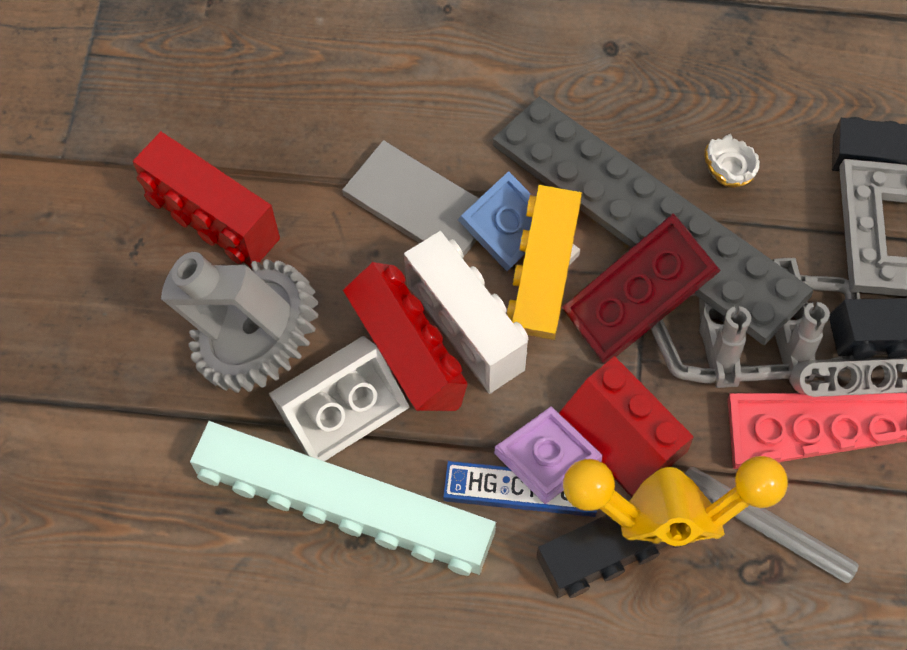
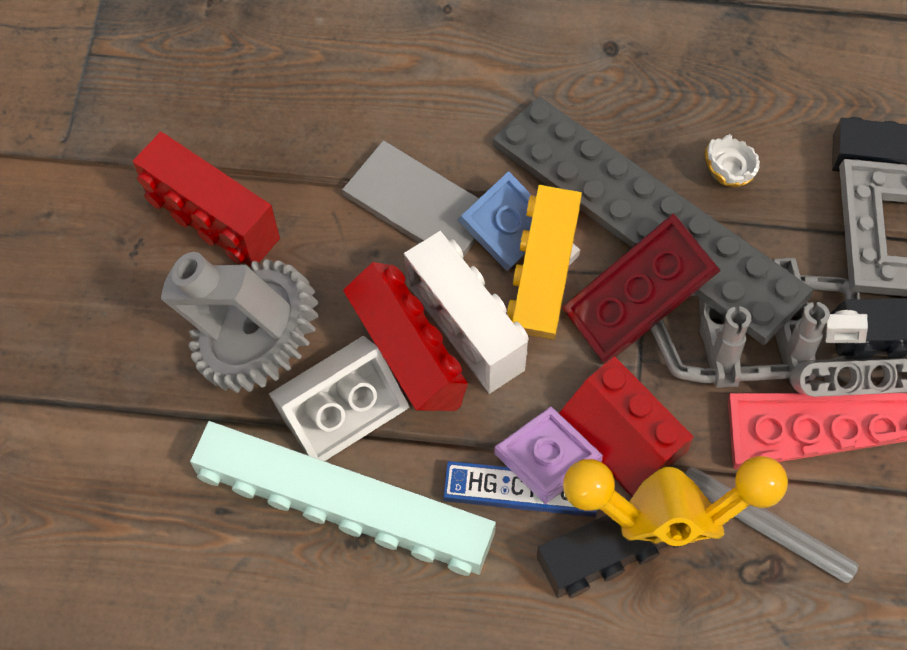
(846, 327): none -> white plate

